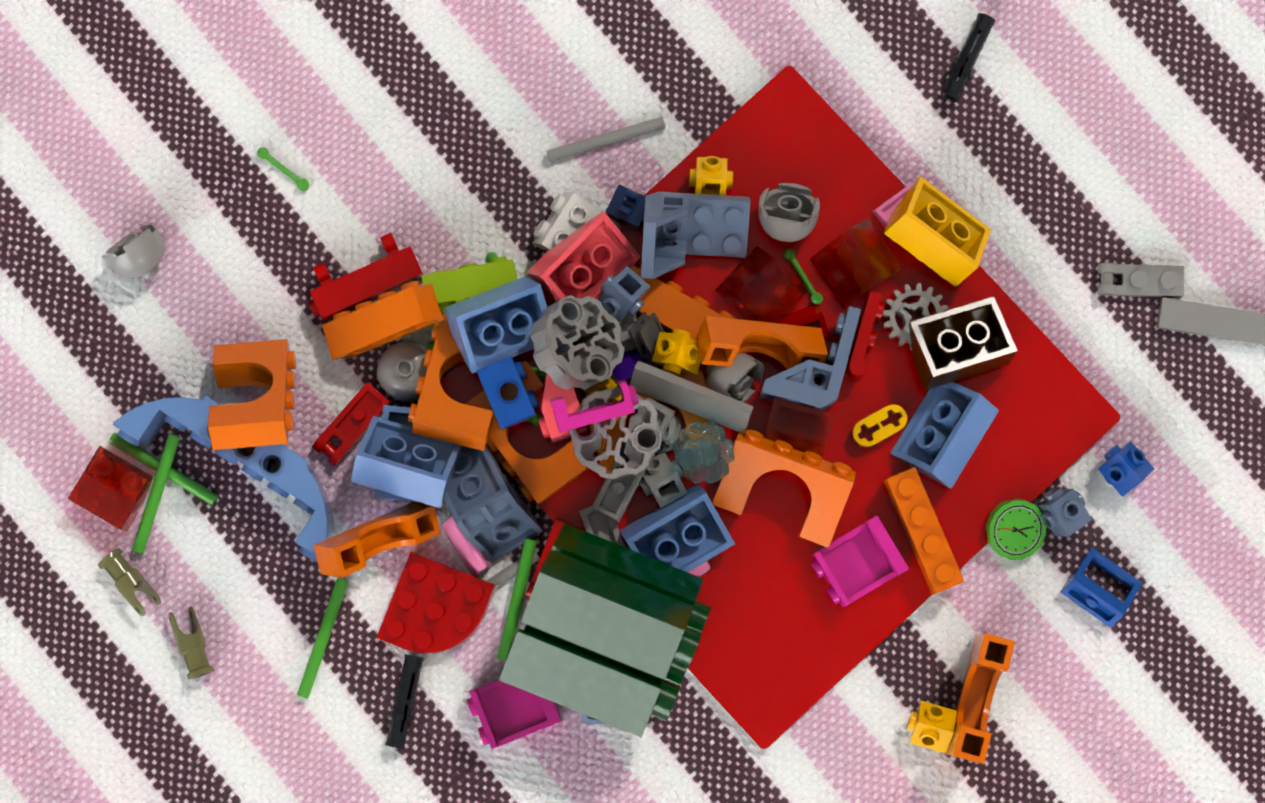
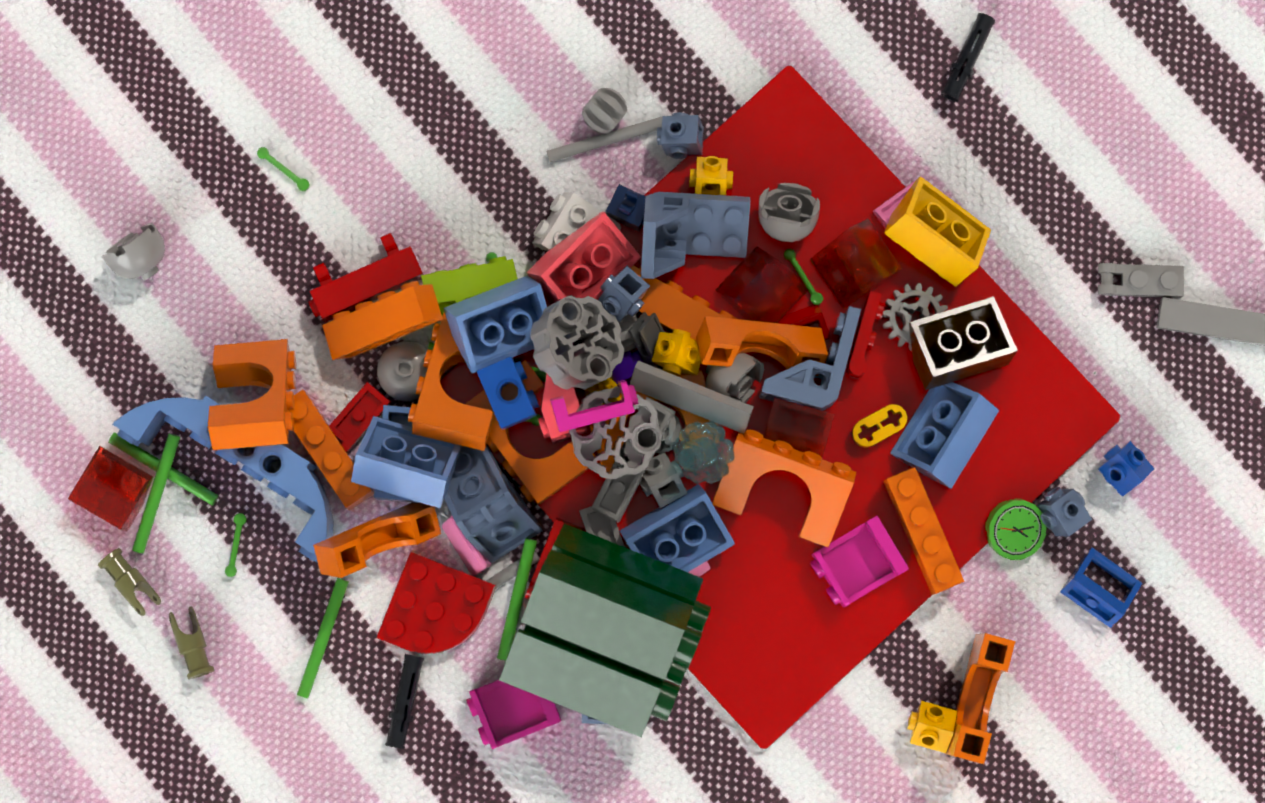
(240, 520): none -> bright green hinge
(327, 451): none -> orange arch
(604, 110): none -> light grey piece
(681, 135): none -> sand blue brick

